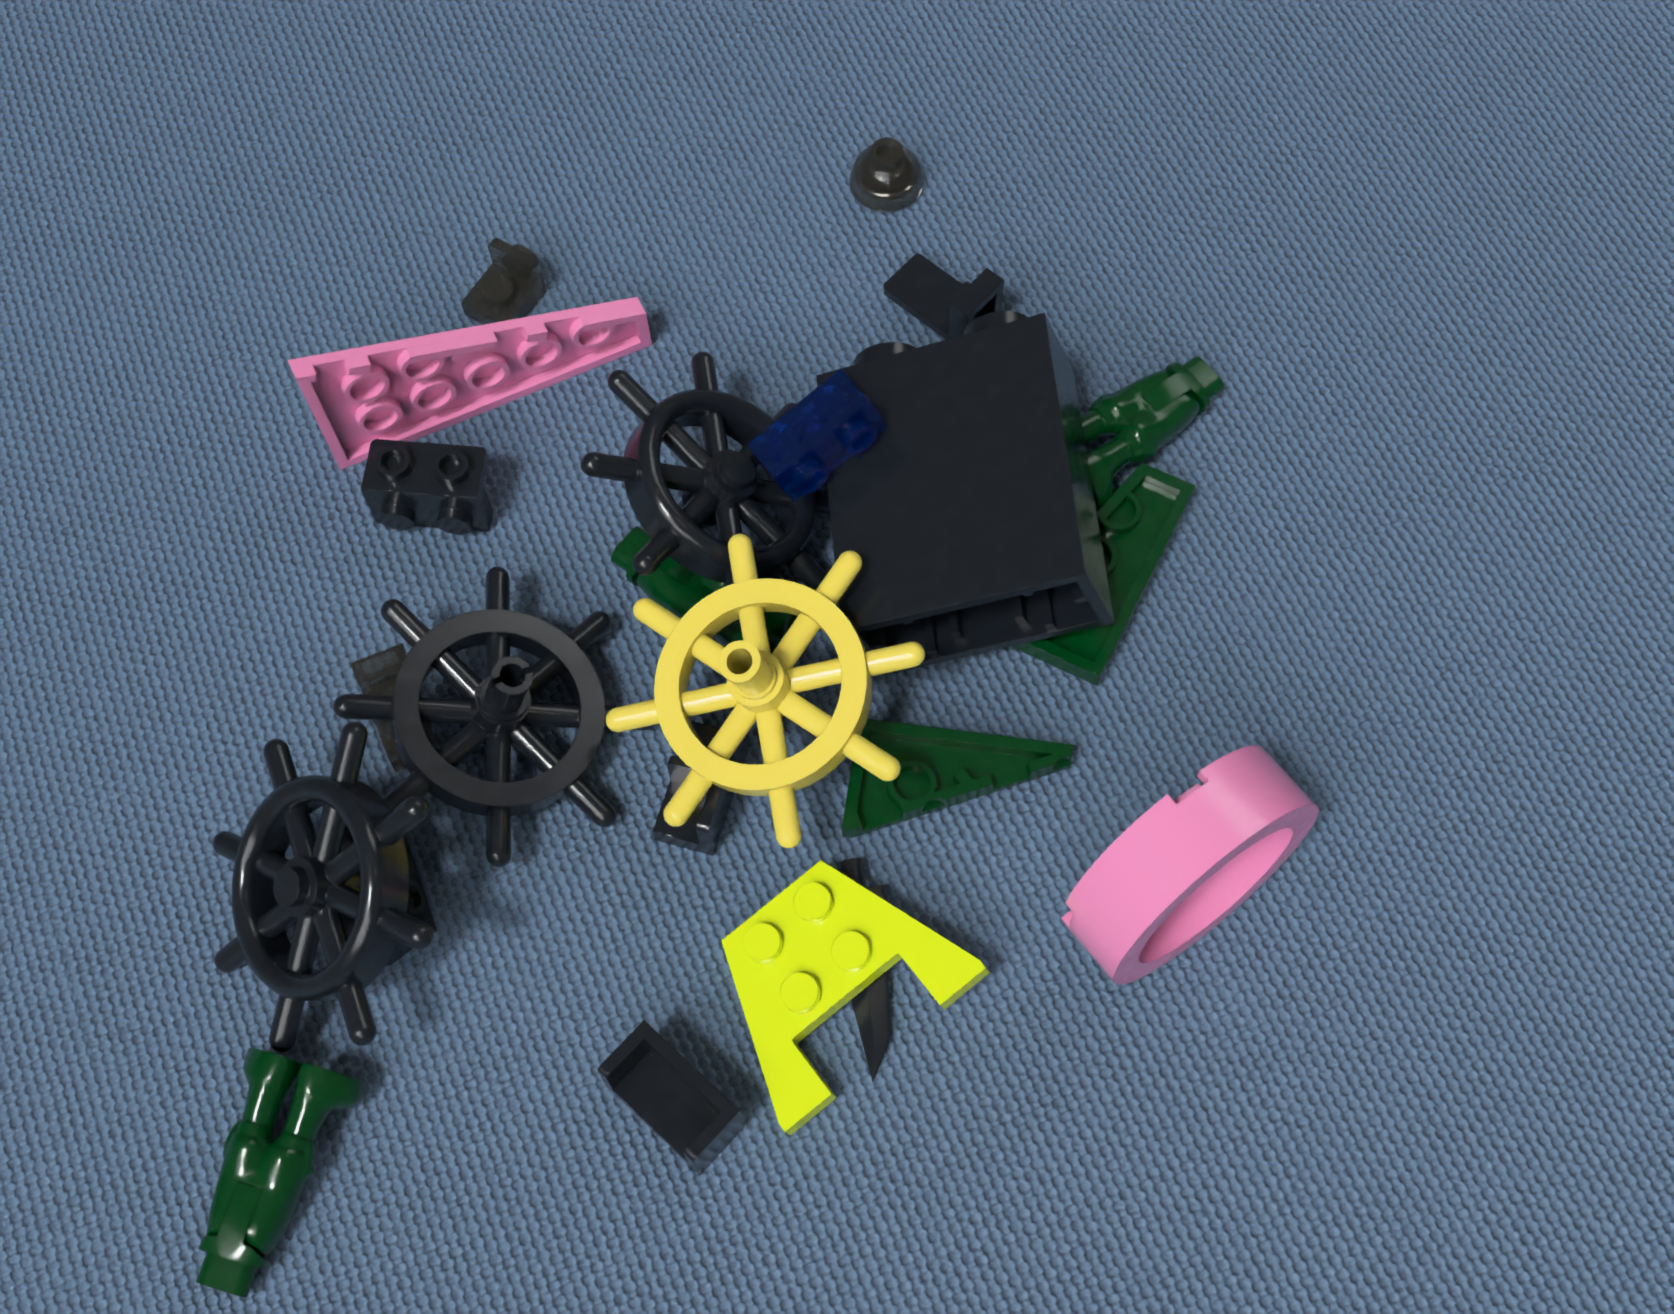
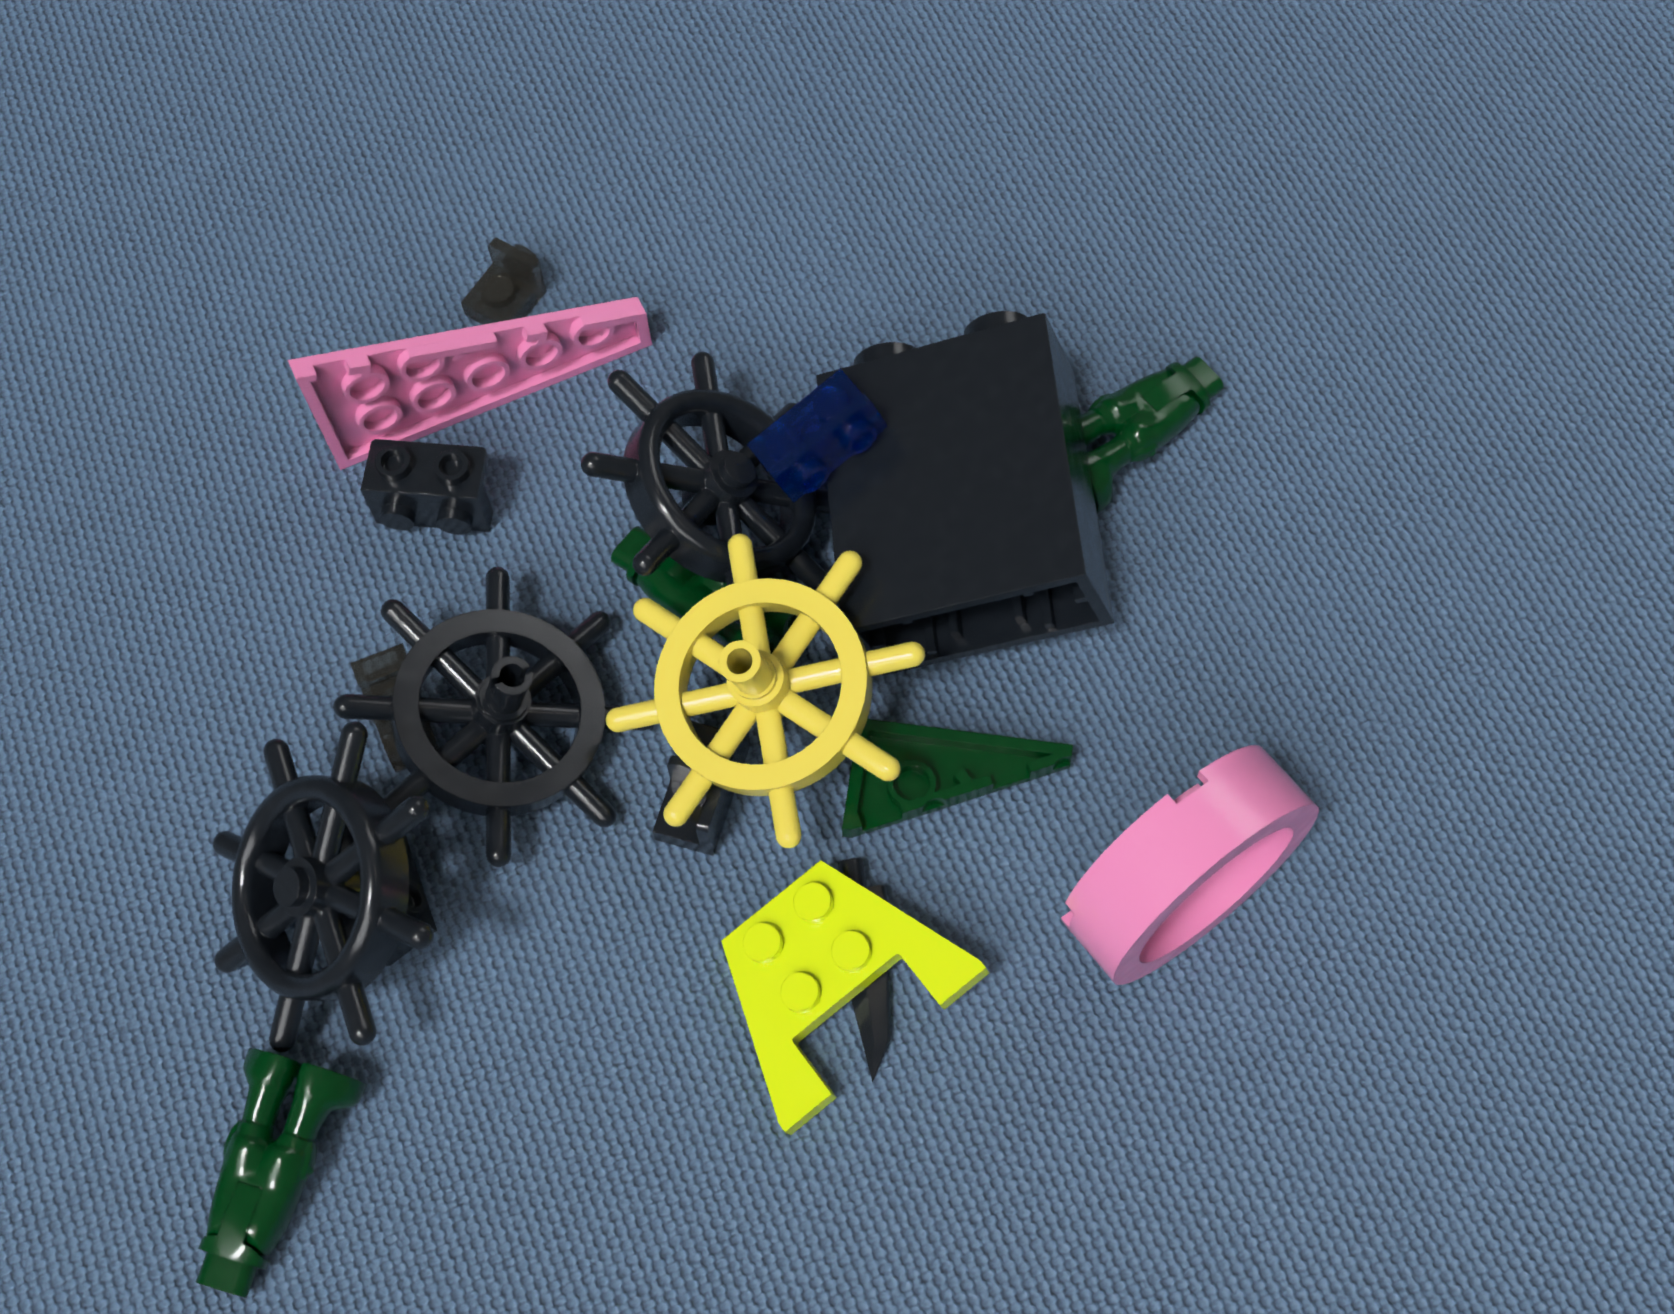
(671, 1097): black panel -> none
(886, 176): clear smoke brick -> none
(942, 300): black bracket -> none
(1134, 536): dark green wing -> none

